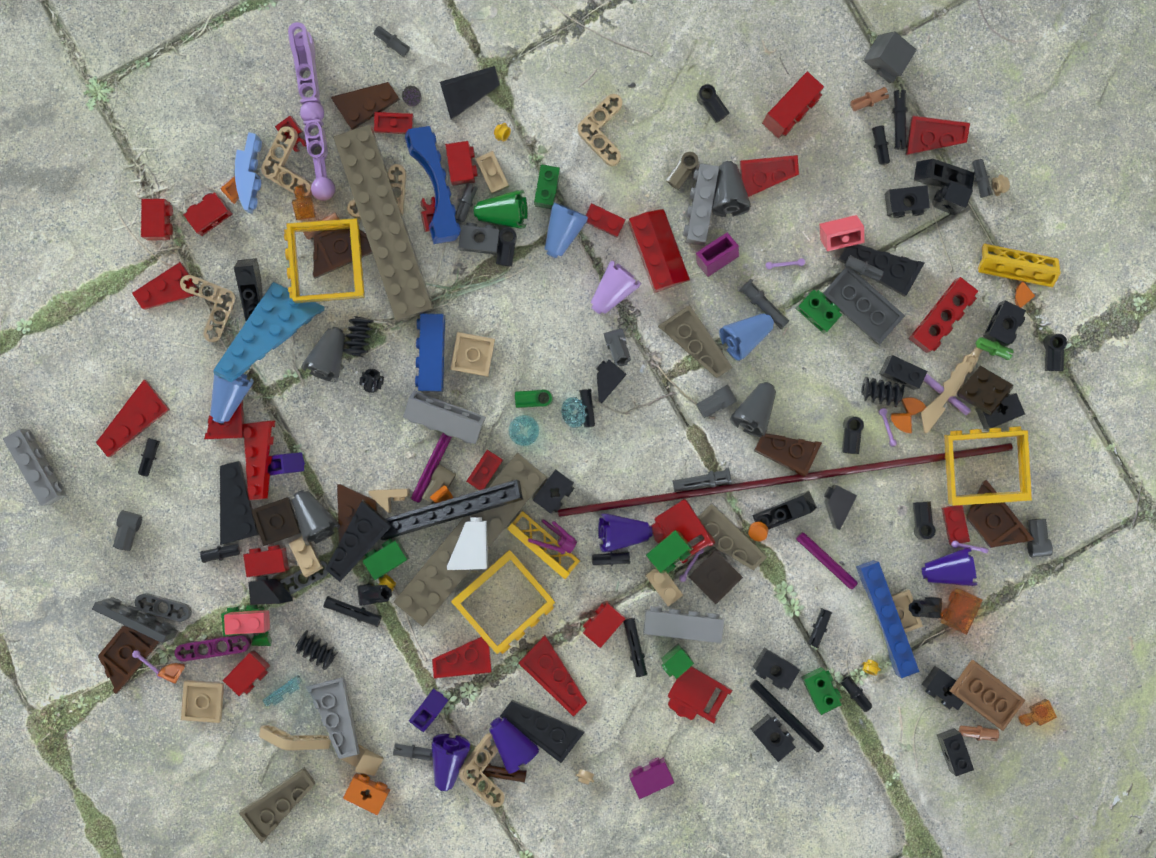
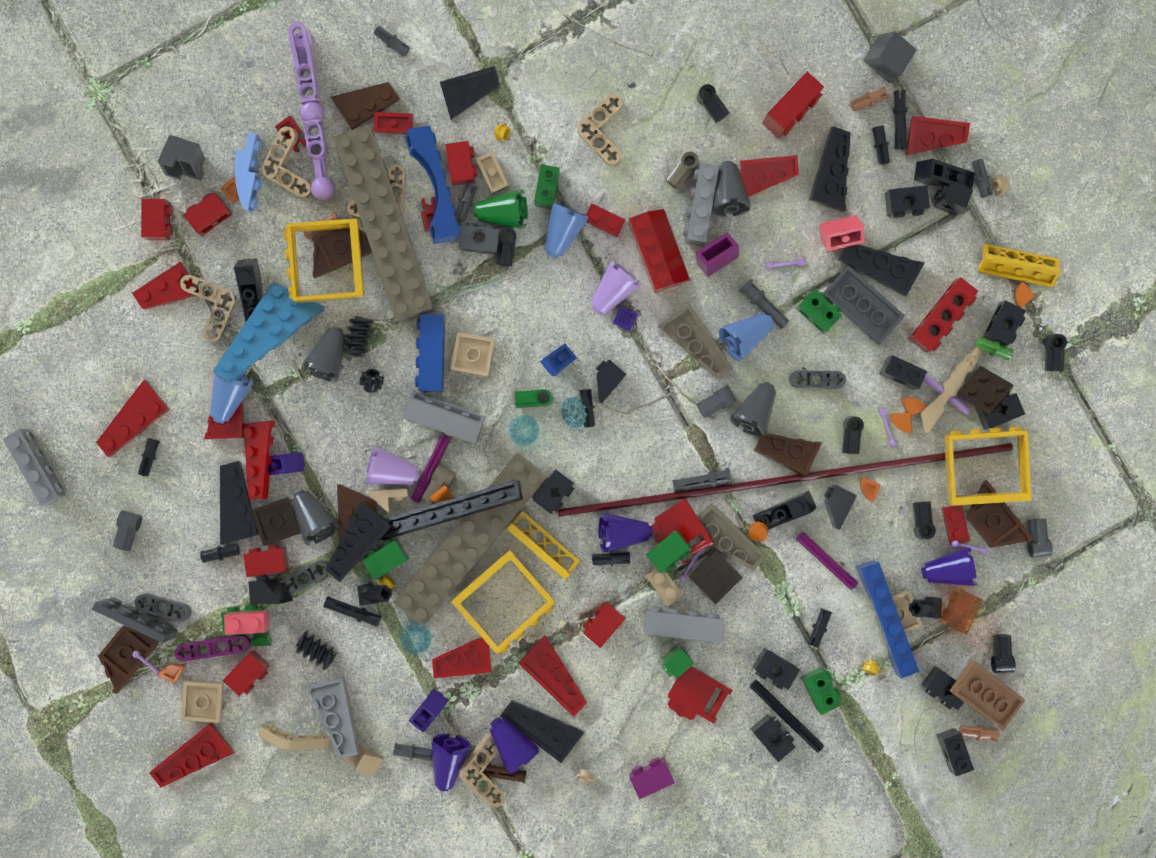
(181, 157): none -> dark grey plate
(200, 751): none -> red wing
(272, 807): dark tan wing -> none
(289, 687): clear light blue plate -> none
(302, 206): clear orange plate -> none
(305, 557): tan plate -> none
(357, 790): orange brick -> none
(390, 469): none -> lavender cone
(411, 96): clear smoke tile -> none
(424, 637): none -> clear light blue gear
(471, 547): white slope -> none
(484, 470): red plate -> none
(558, 360): none -> blue slope
(565, 542): magenta plant -> none
(617, 343): dark grey piece -> none
(625, 318): none -> dark purple plate
(635, 647): black pin -> none
(831, 178): none -> black wing
(831, 374): none -> dark grey beam
(856, 693): black axle -> none
(863, 268): dark grey axle -> none
(869, 488): none -> orange tile
(882, 391): black piece -> none
(1003, 660): none -> black piece
(1040, 713): clear orange plate -> none

